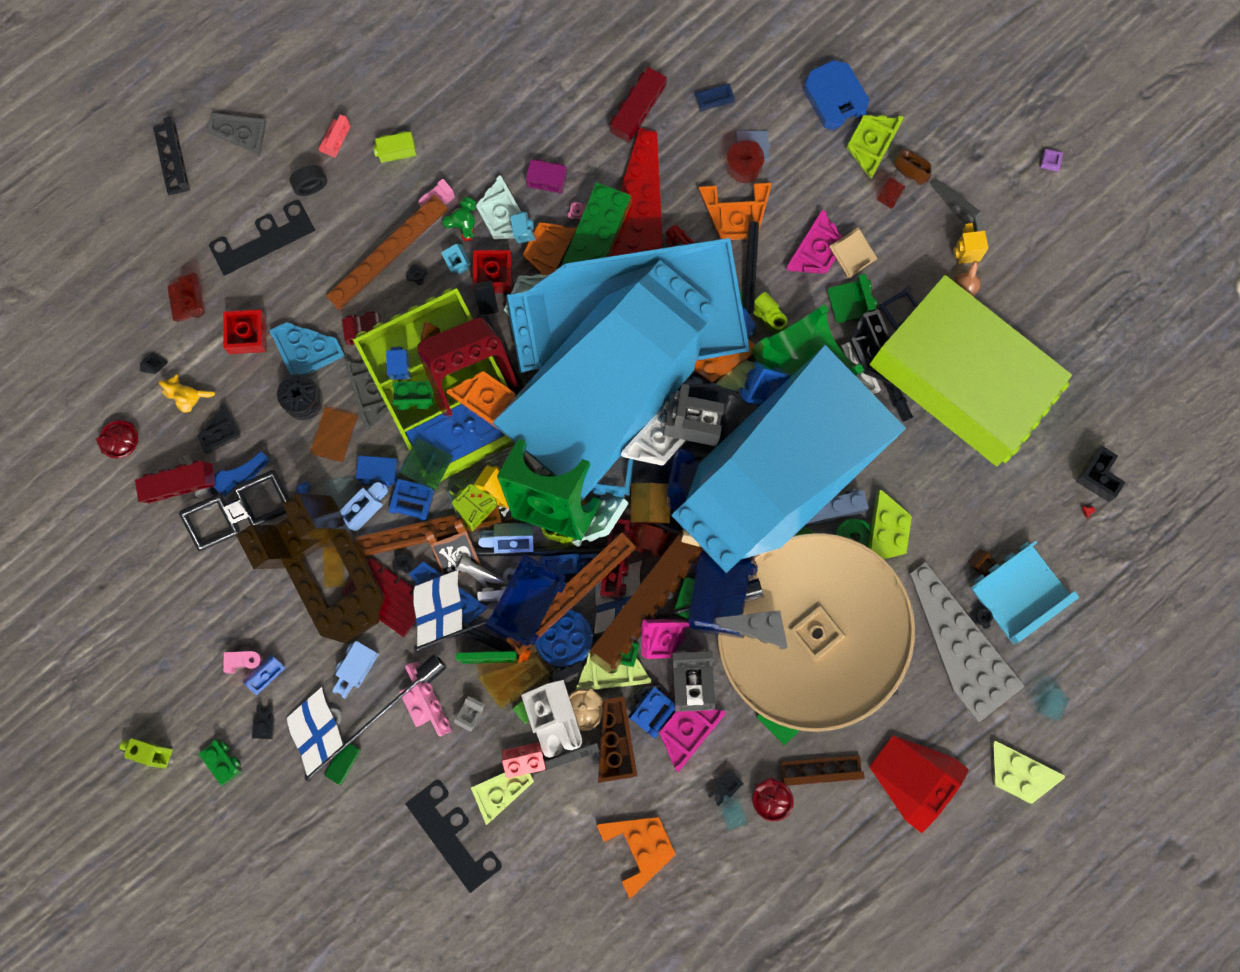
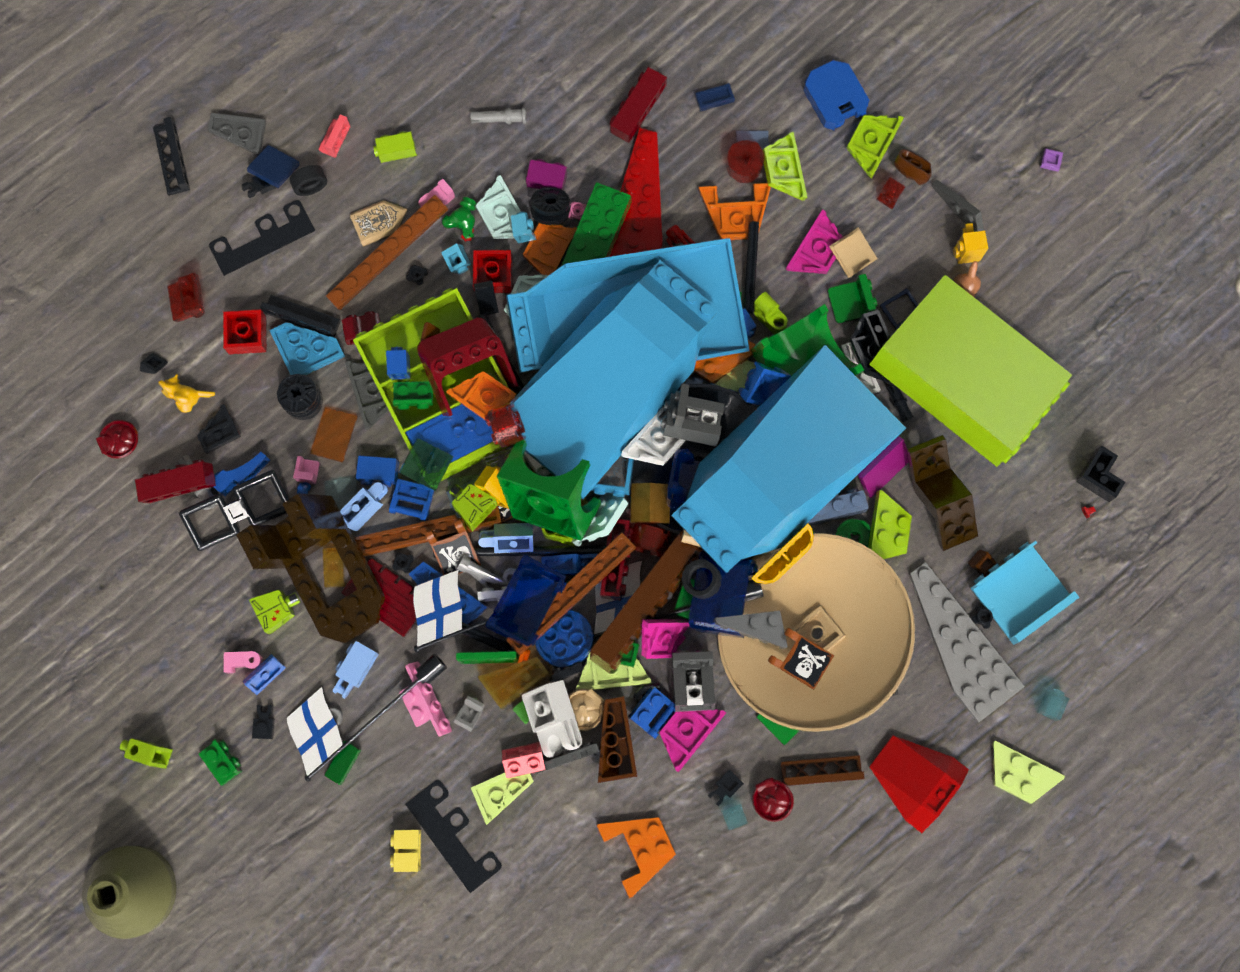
(129, 891): none -> olive cone
(257, 185): none -> black plate
(273, 166): none -> dark blue tile
(274, 609): none -> lime torso
(301, 316): none -> black fence
(306, 470): none -> bright pink panel
(377, 221): none -> tan tile
(407, 850): none -> light yellow piece
(506, 425): none -> clear red brick
(508, 115): none -> light grey pin
(550, 206): none -> black wheel
(691, 568): none -> black tyre
(784, 167): none -> lime wing
(785, 557): none -> yellow brick
(805, 660): none -> flag
(884, 467): none -> magenta tile
(942, 493): none -> dark brown bracket

